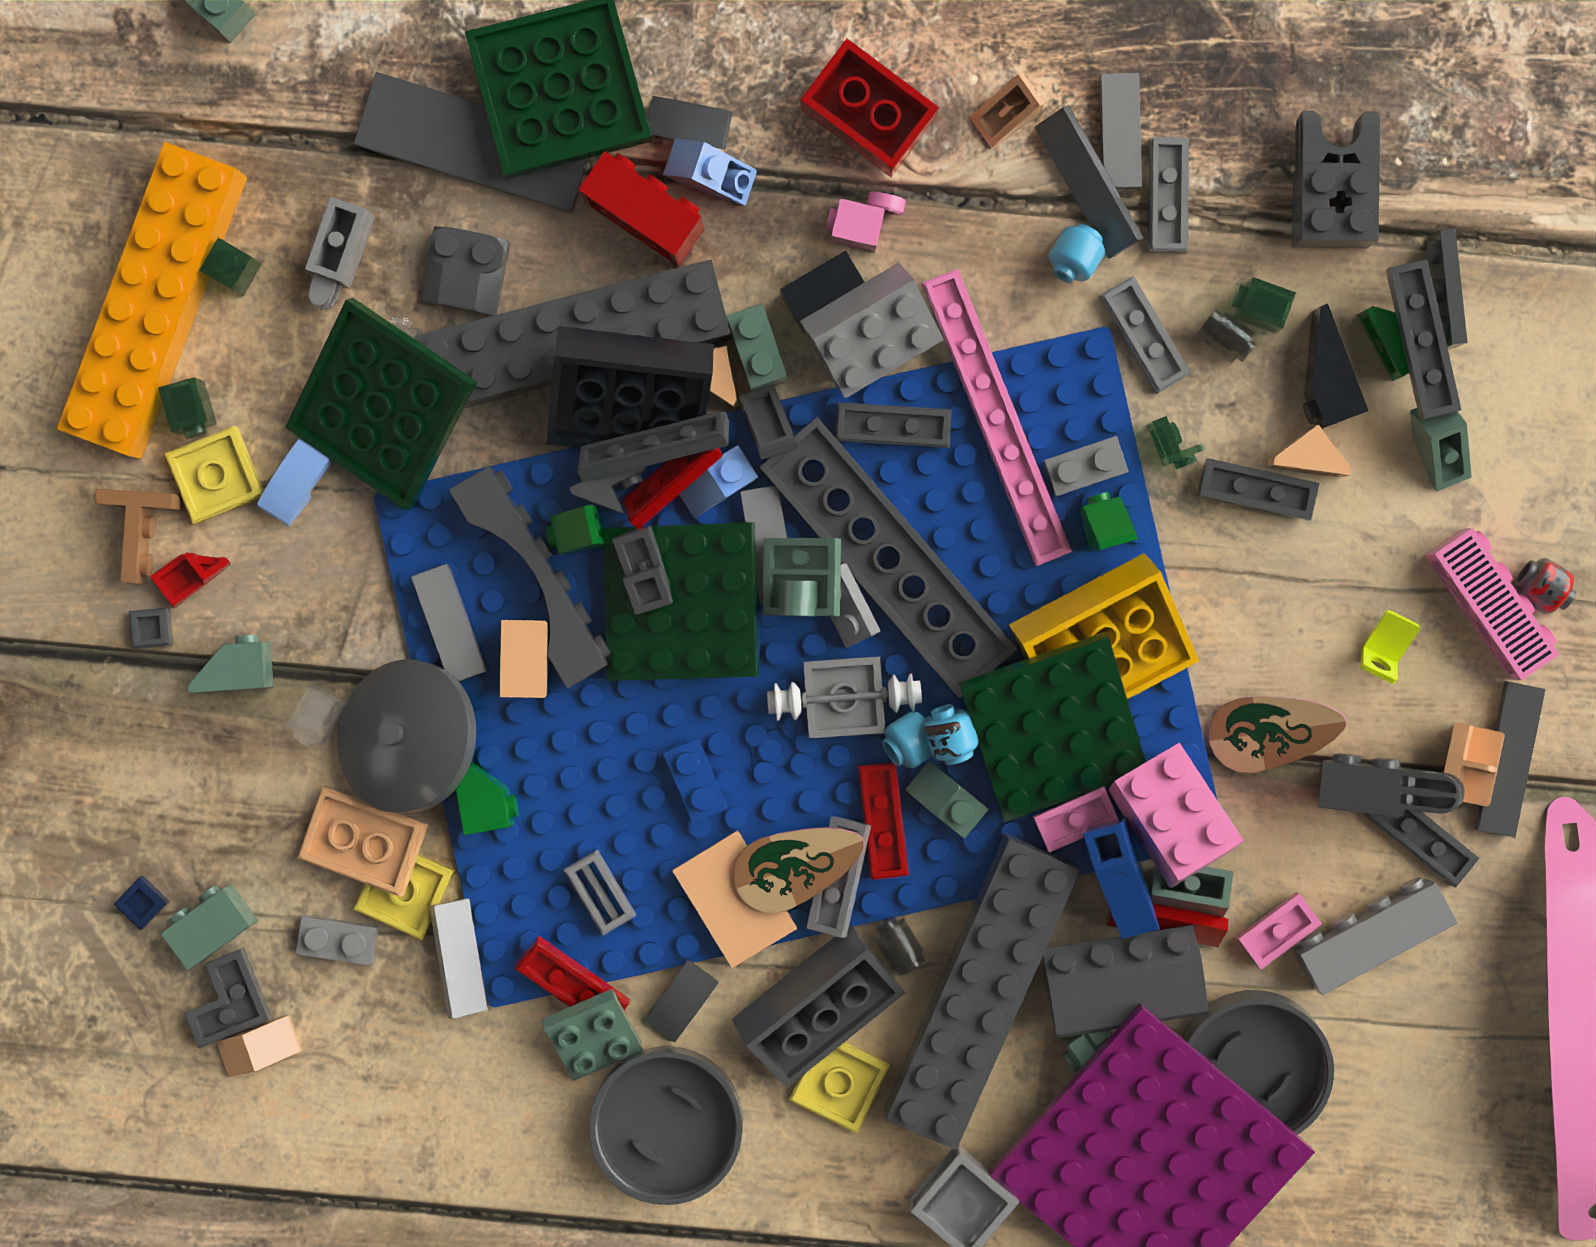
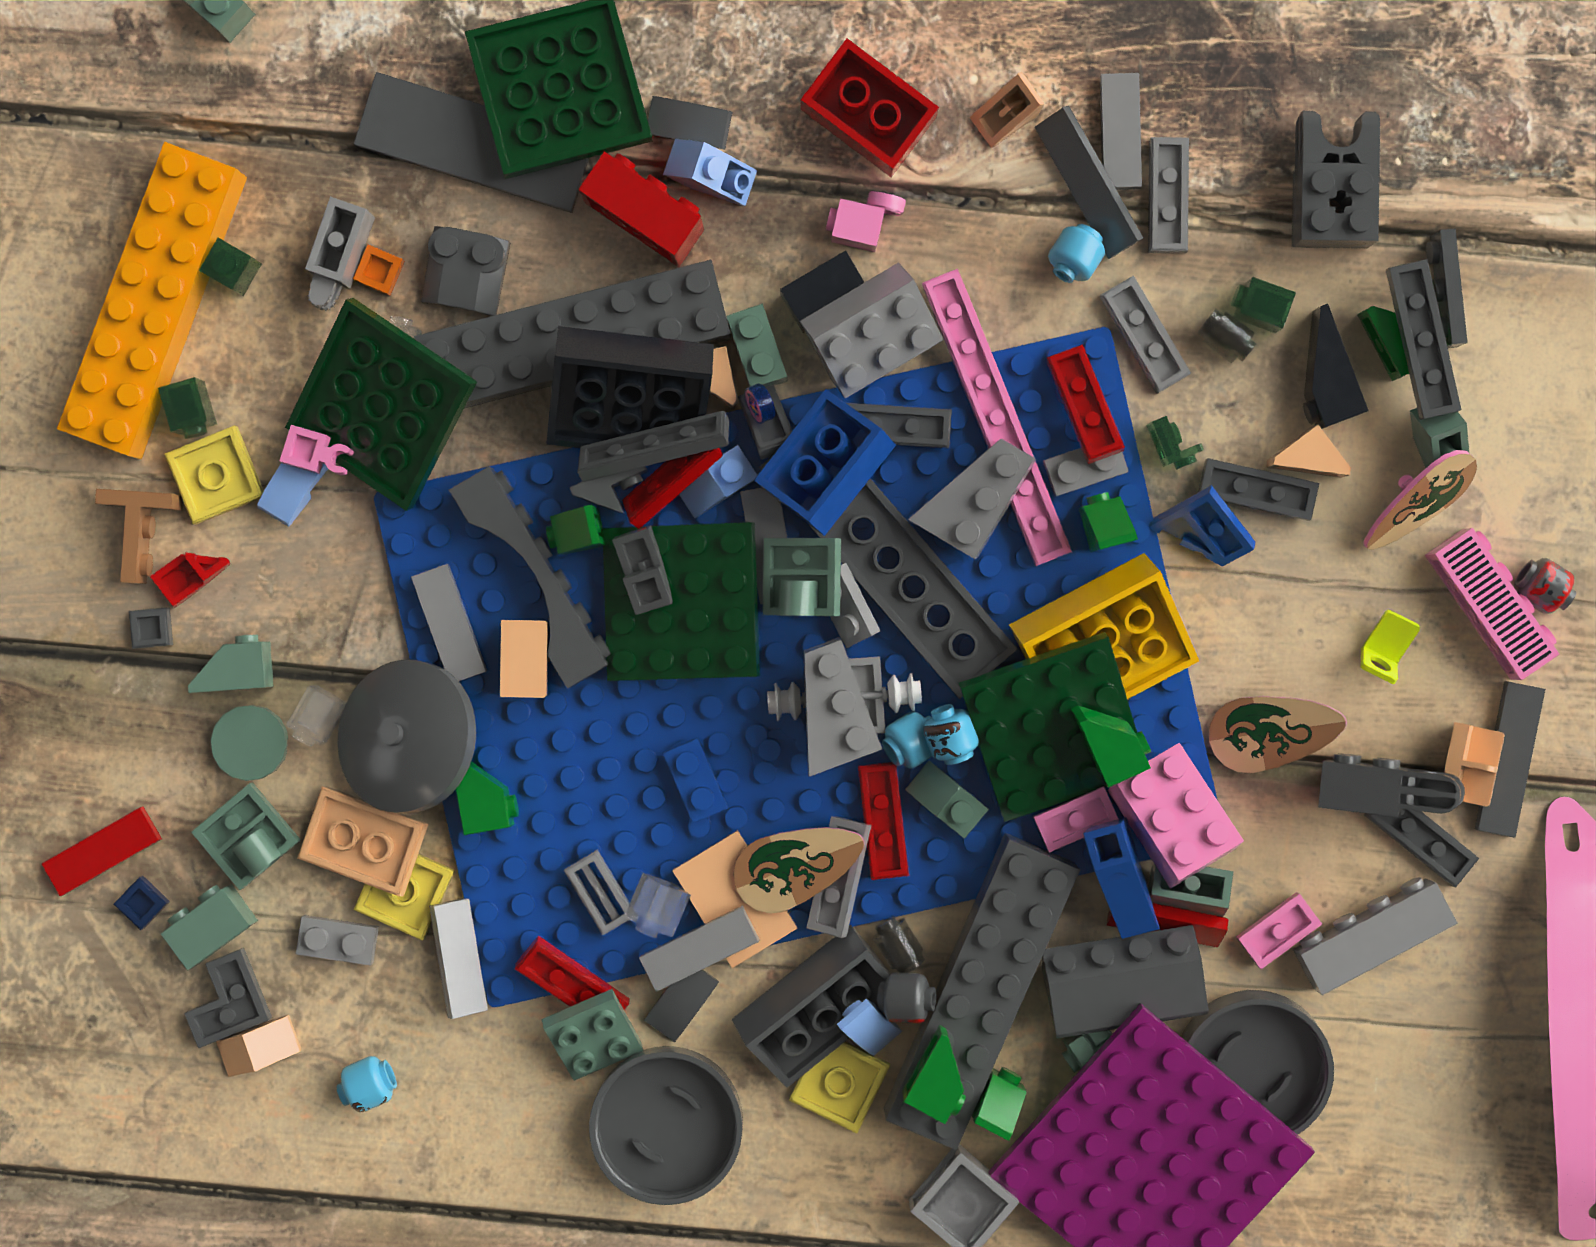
(101, 851): none -> red tile
(246, 836): none -> sand green plate
(249, 742): none -> sand green tile
(310, 450): none -> bright pink plate
(366, 1084): none -> medium azure head
(378, 270): none -> orange tile
(657, 906): none -> clear brick
(699, 948): none -> light grey tile
(759, 403): none -> clear blue tile
(825, 462): none -> blue slope
(835, 710): none -> light grey wedge
(868, 1026): none -> light blue slope
(906, 998): none -> dark grey head
(936, 1082): none -> green slope
(976, 499): none -> light grey wedge
(1000, 1103): none -> slope
(1085, 404): none -> red tile
(1113, 745): none -> green slope
(1206, 527): none -> blue wing
(1423, 497): none -> shield

